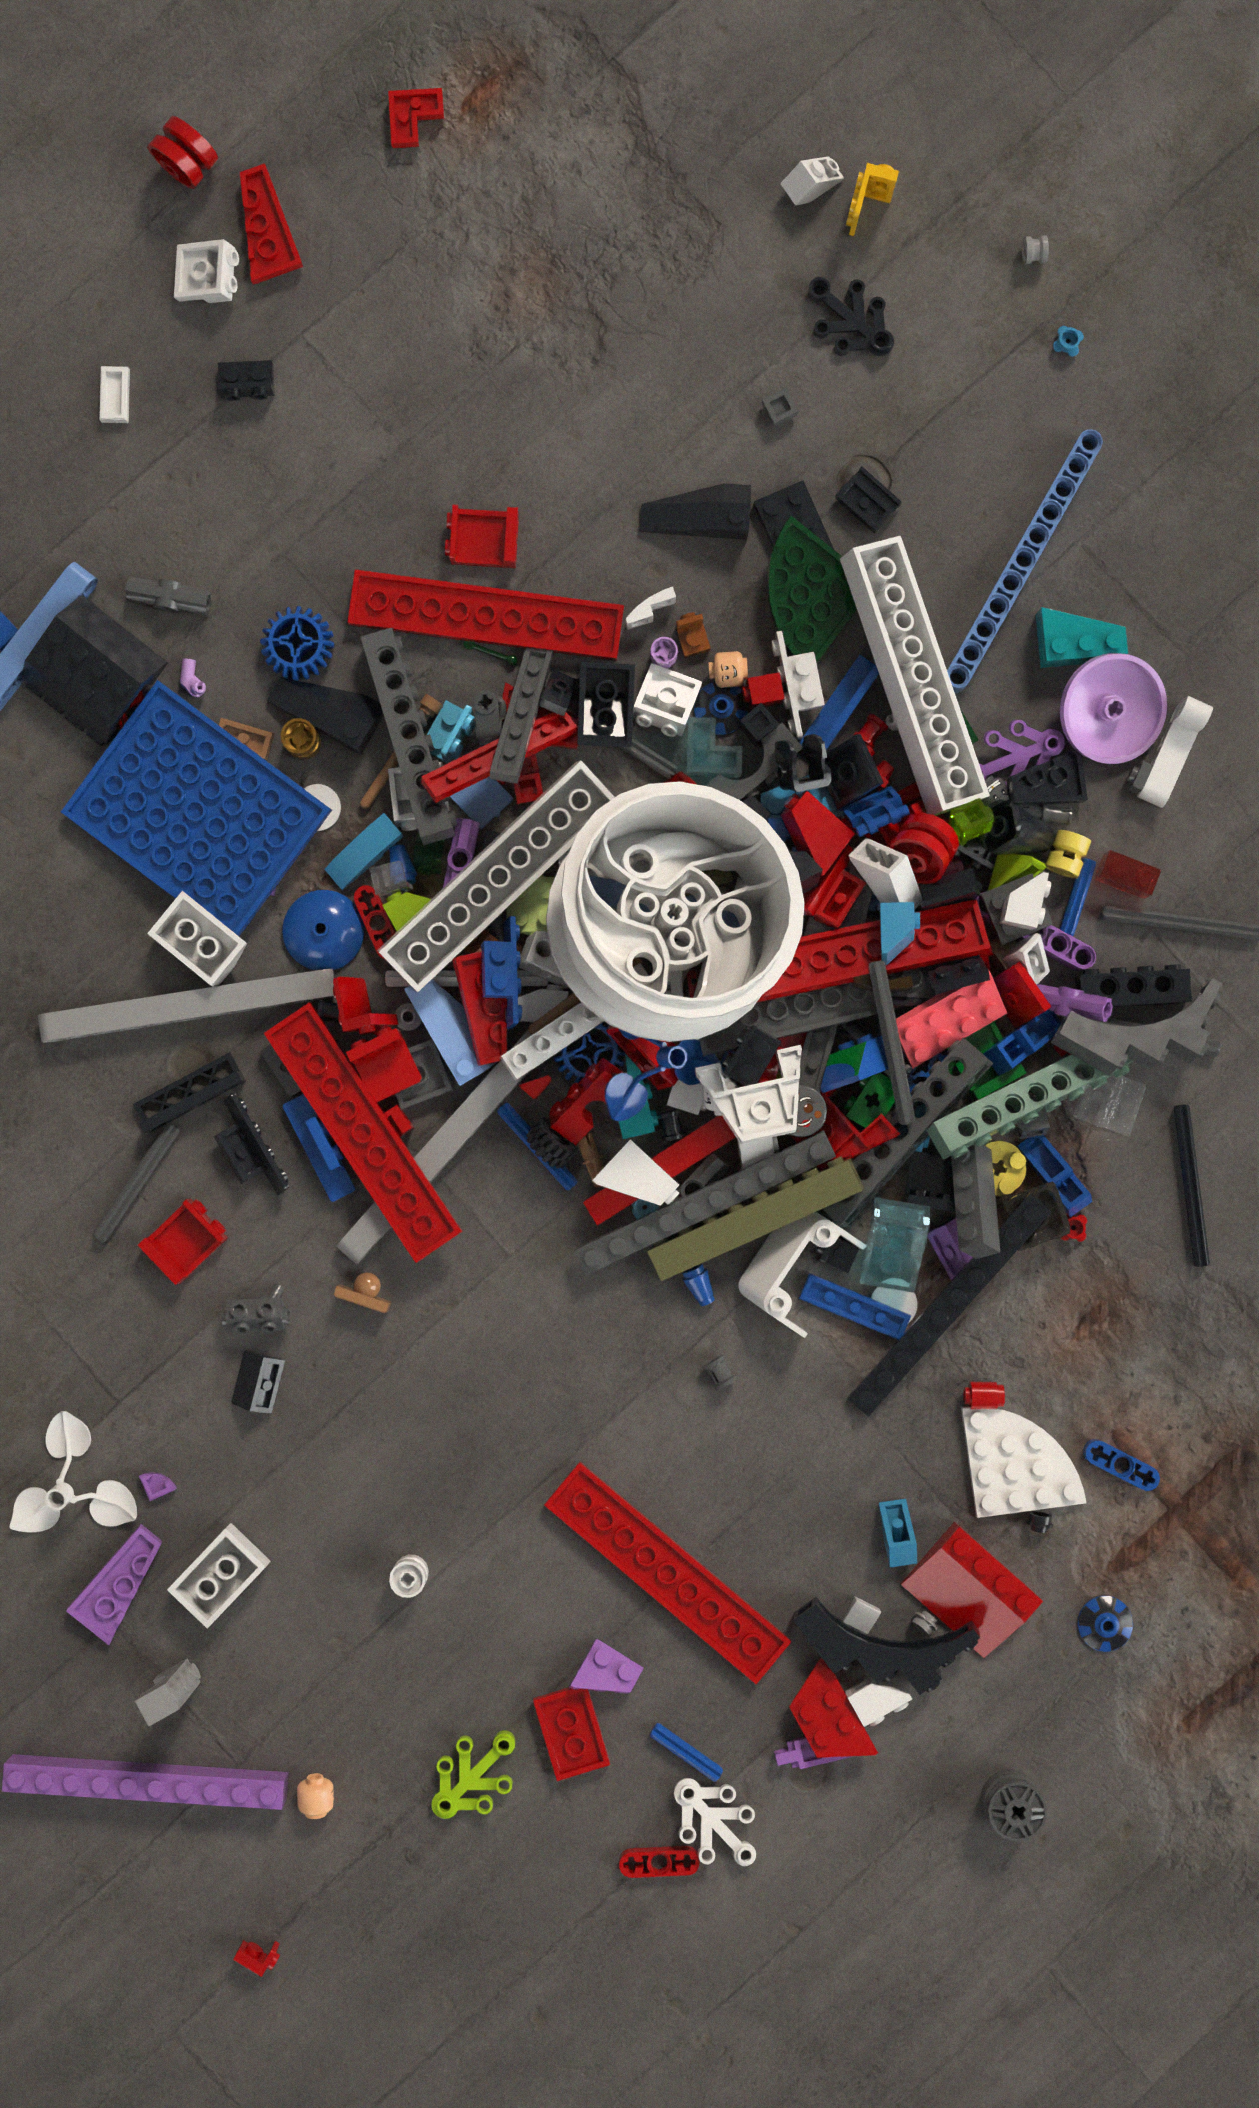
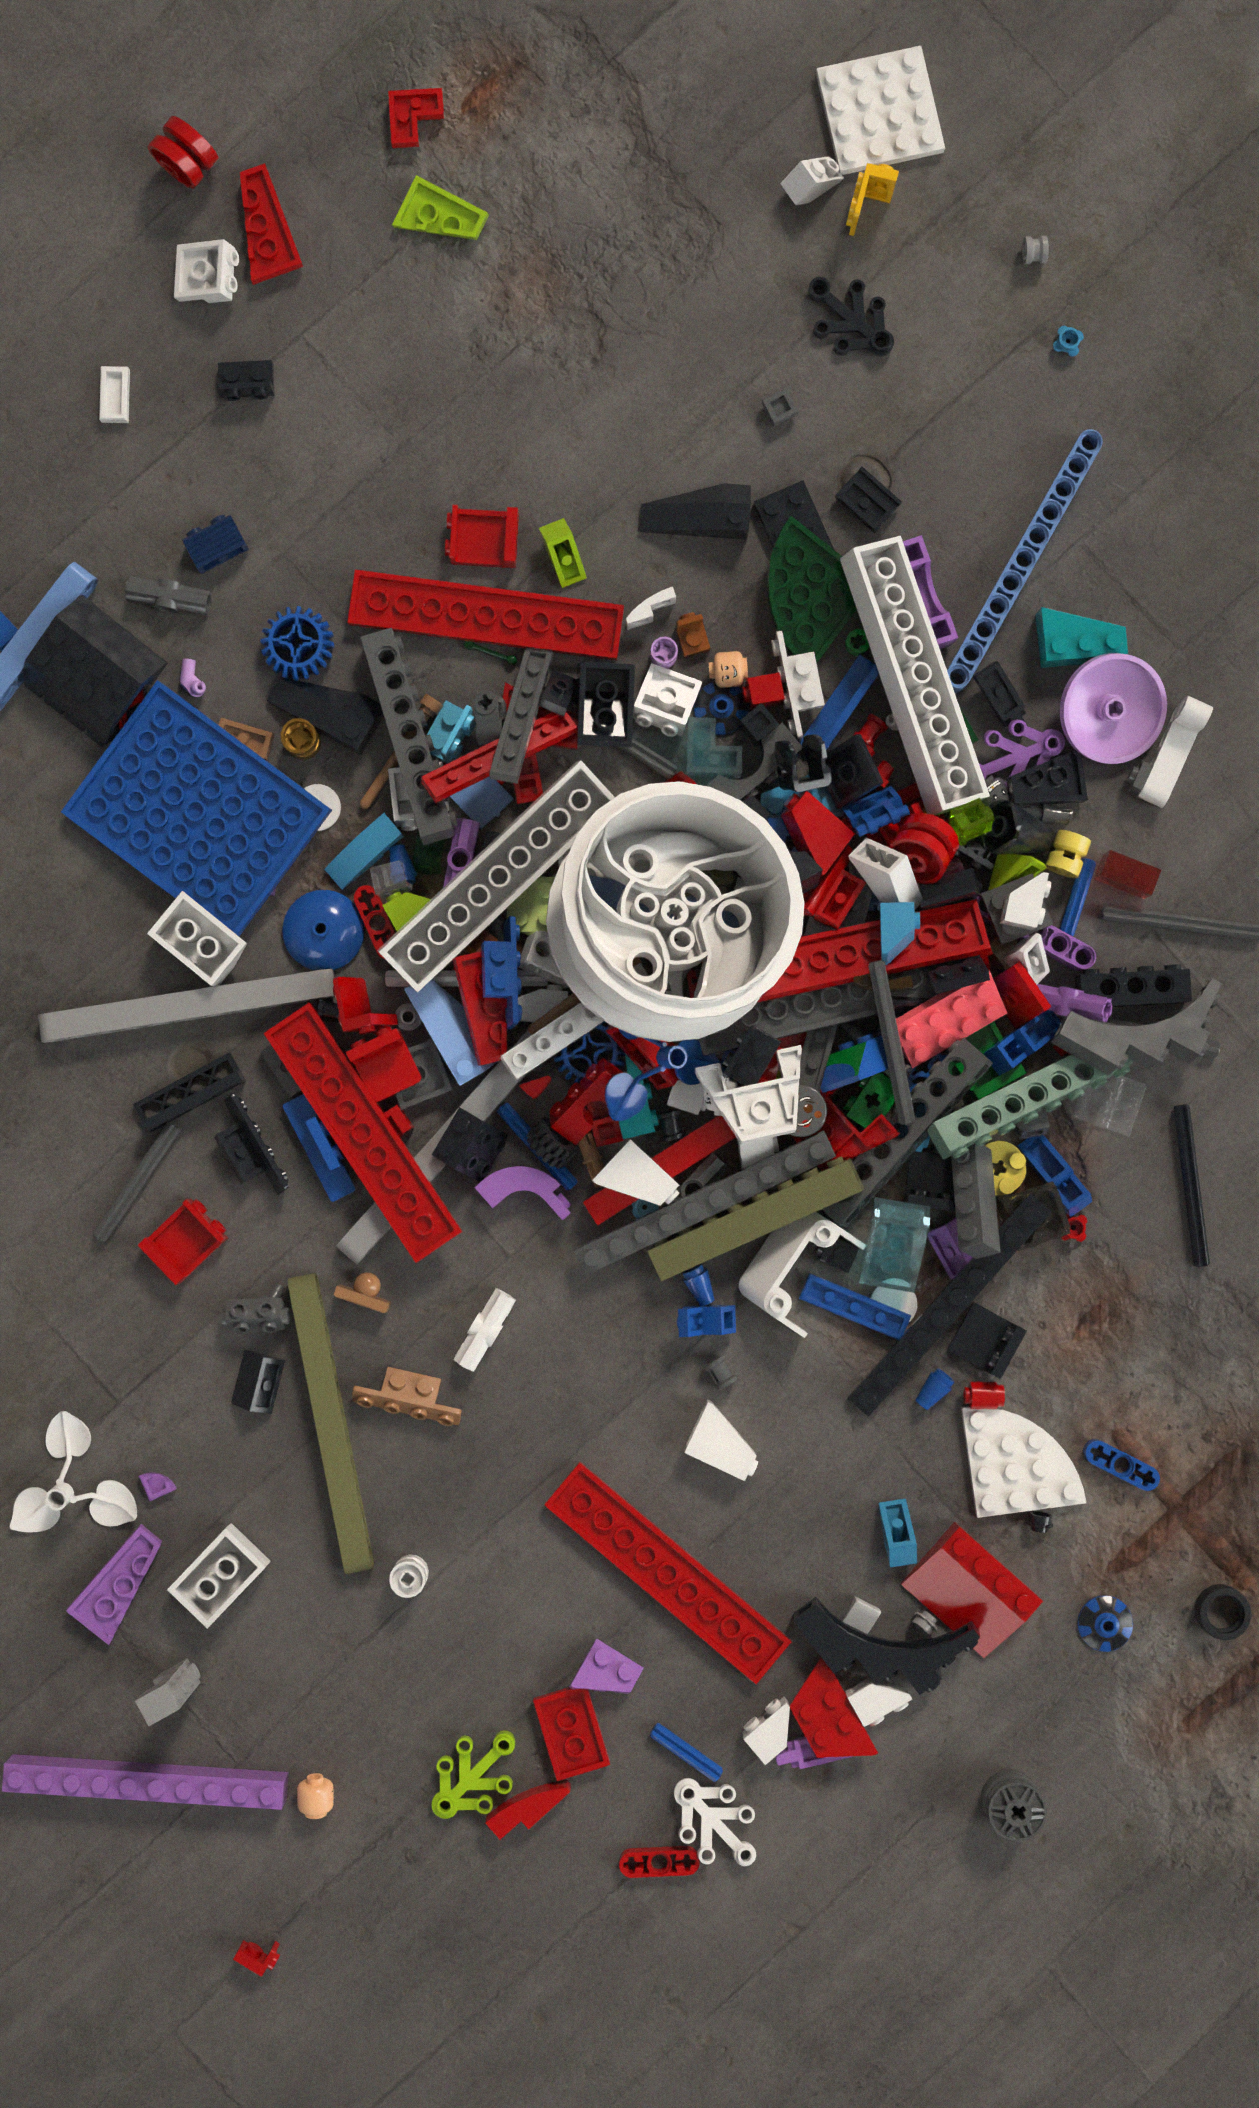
(214, 543): none -> dark blue brick
(331, 1423): none -> olive beam
(408, 1394): none -> medium nougat bracket
(439, 212): none -> lime wing
(470, 1145): none -> black bracket
(484, 1329): none -> white piece
(518, 1178): none -> medium lavender arch
(526, 1807): none -> red slope
(563, 552): none -> lime slope
(605, 1129): none -> red slope
(706, 1320): none -> blue brick
(720, 1444): none -> white slope
(769, 1732): none -> white slope
(852, 636): none -> green bush
(880, 110): none -> white plate
(934, 1388): none -> blue cone
(938, 616): none -> medium lavender arch
(987, 1340): none -> black bracket
(1000, 694): none -> black hinge
(1239, 1625): none -> black tyre

